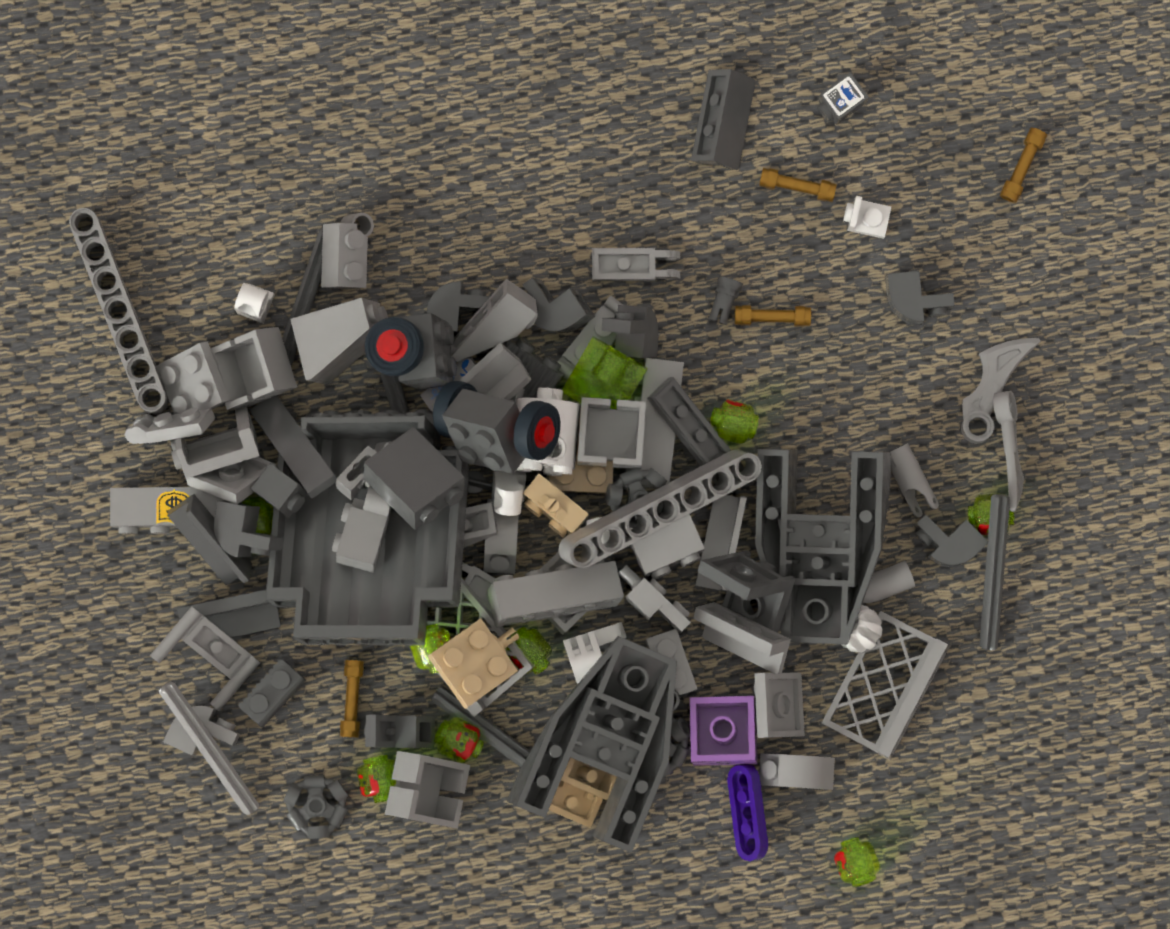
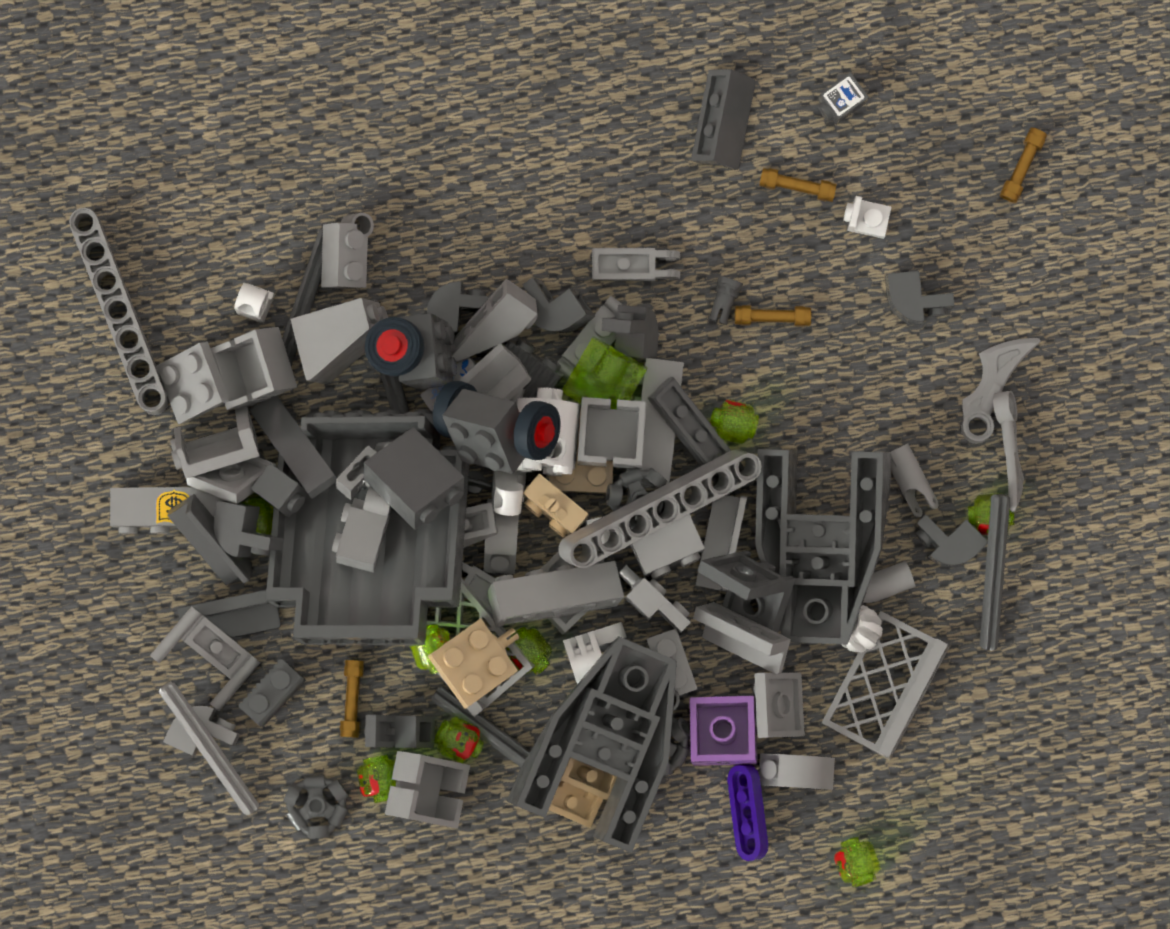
(169, 427): light grey hinge -> none

